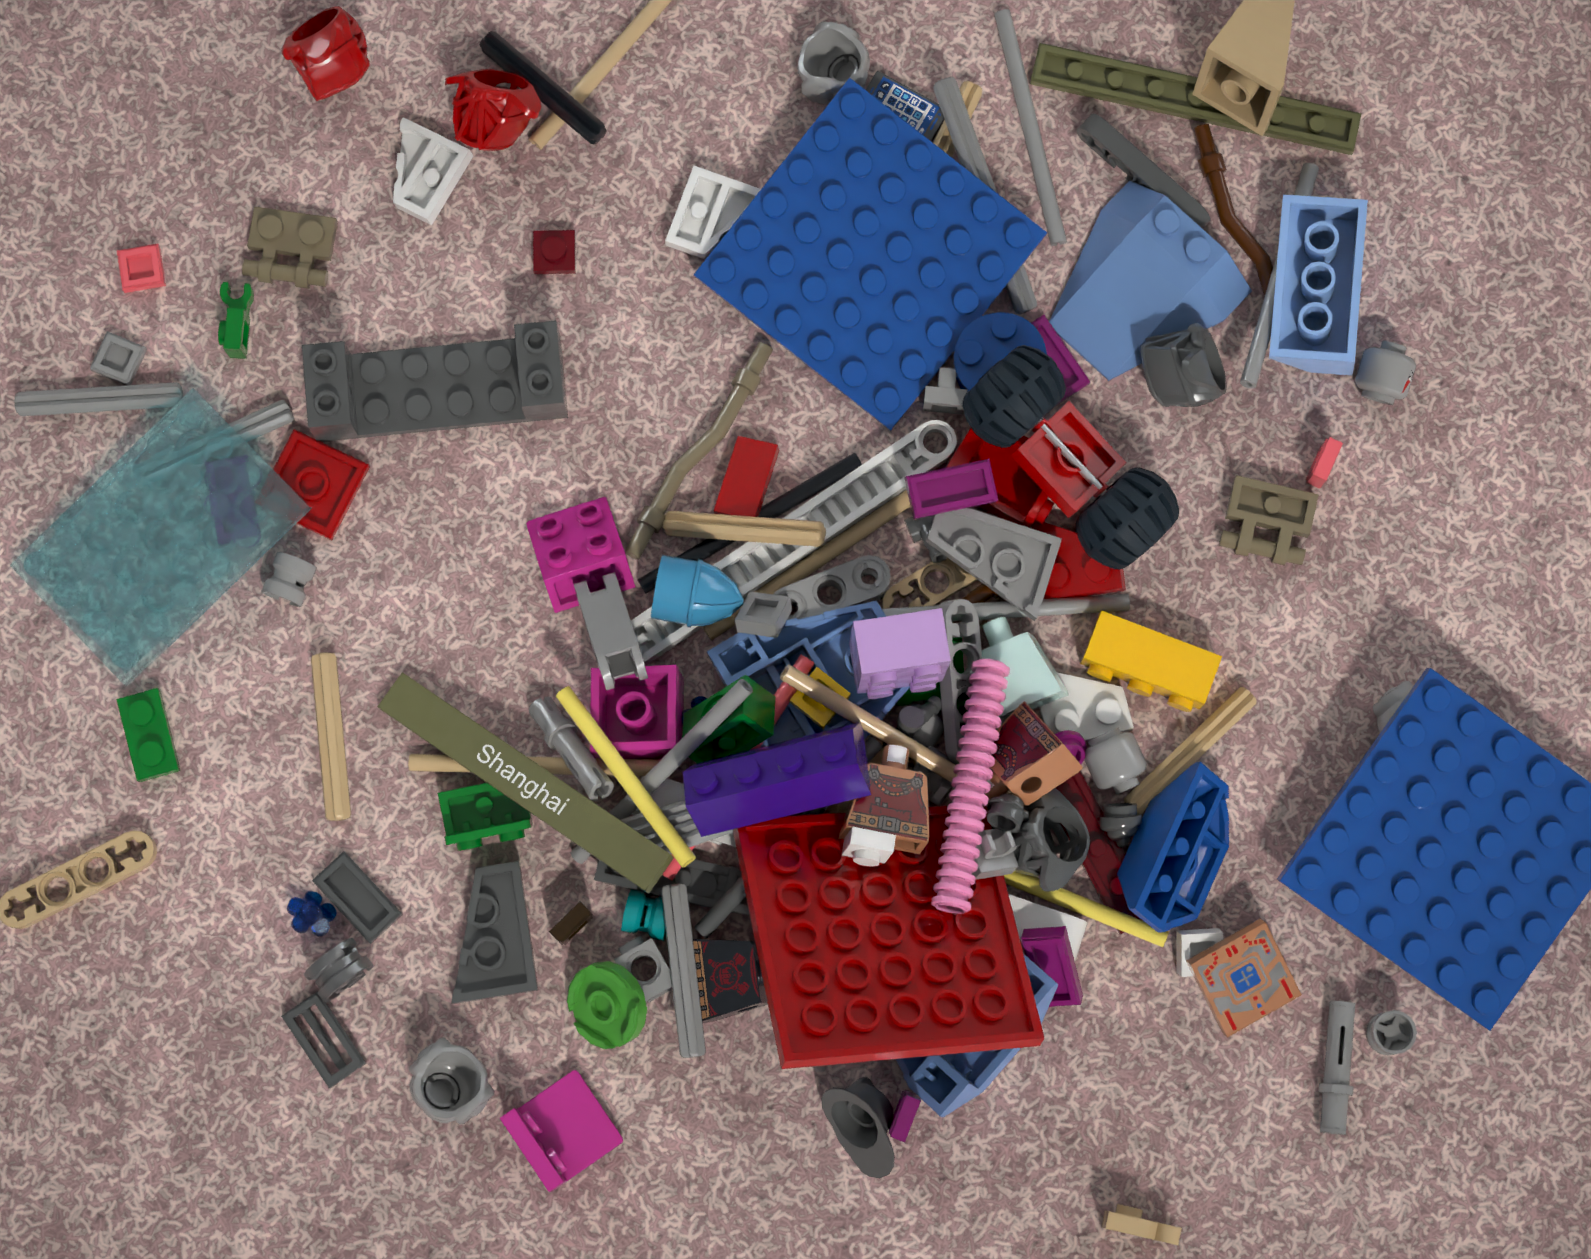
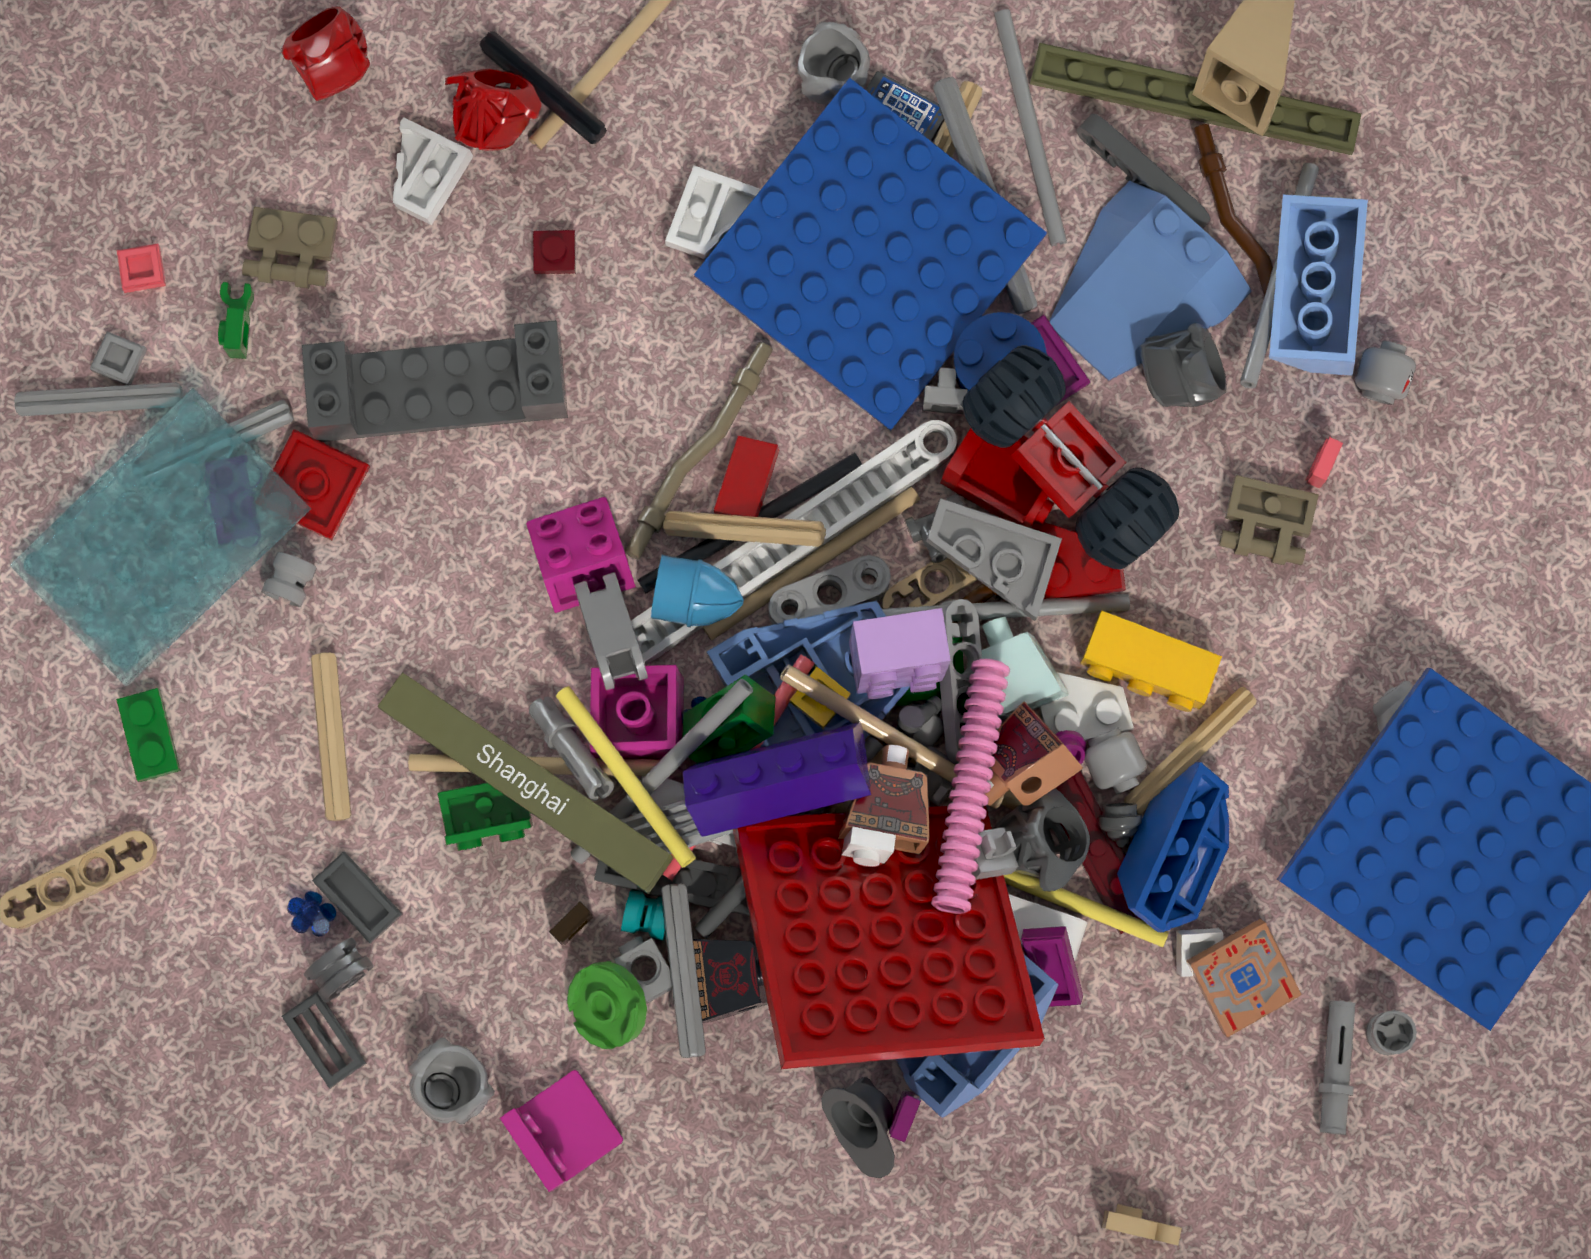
(497, 938): dark grey wing -> none
(763, 614): light grey tile -> none
(951, 489): magenta tile -> none
(1006, 812): dark grey plate -> none

